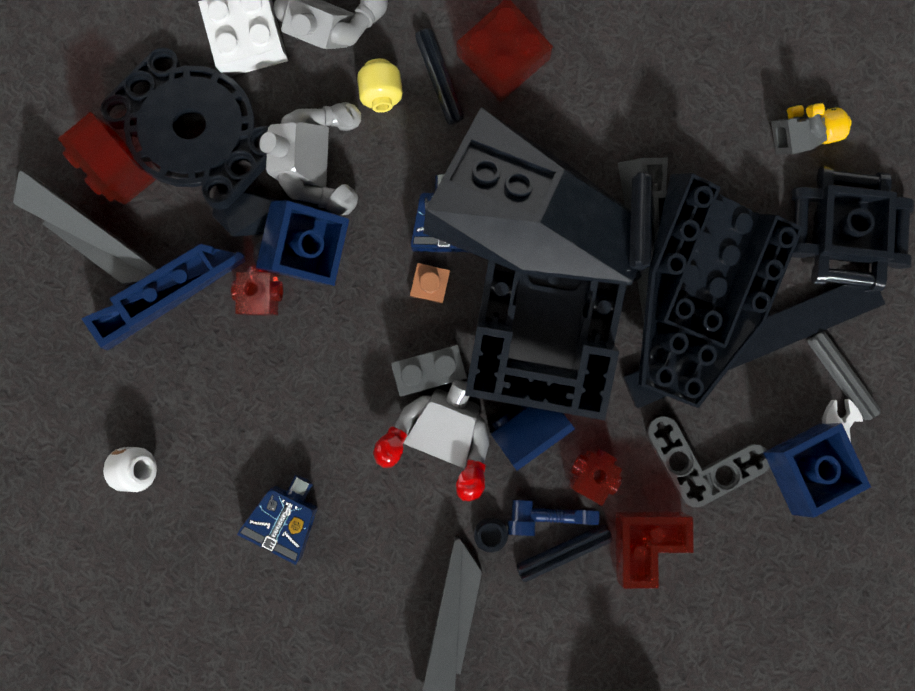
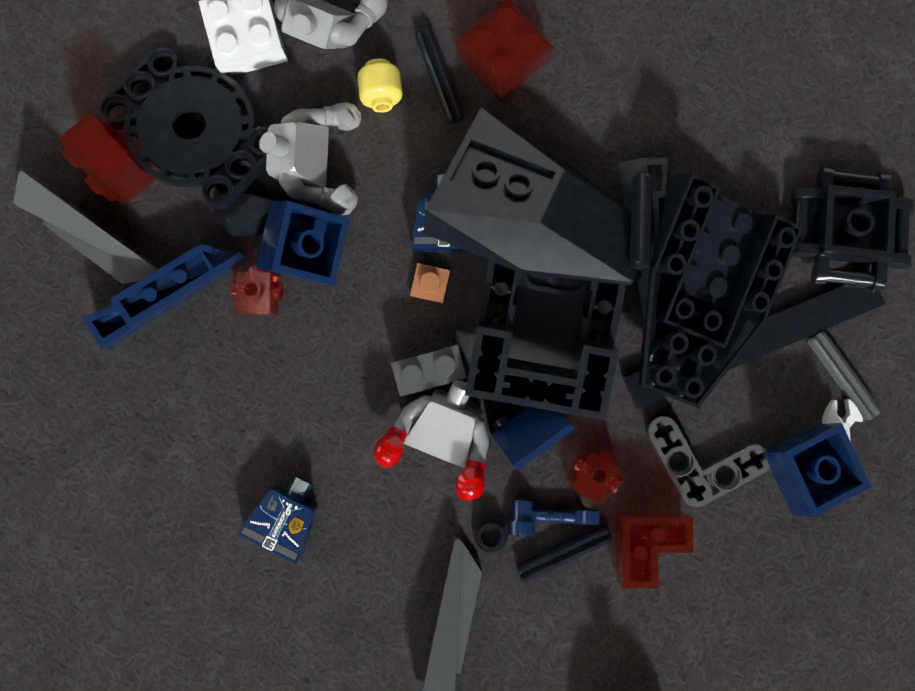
(130, 469): white head -> none
(801, 135): dark grey piece -> none

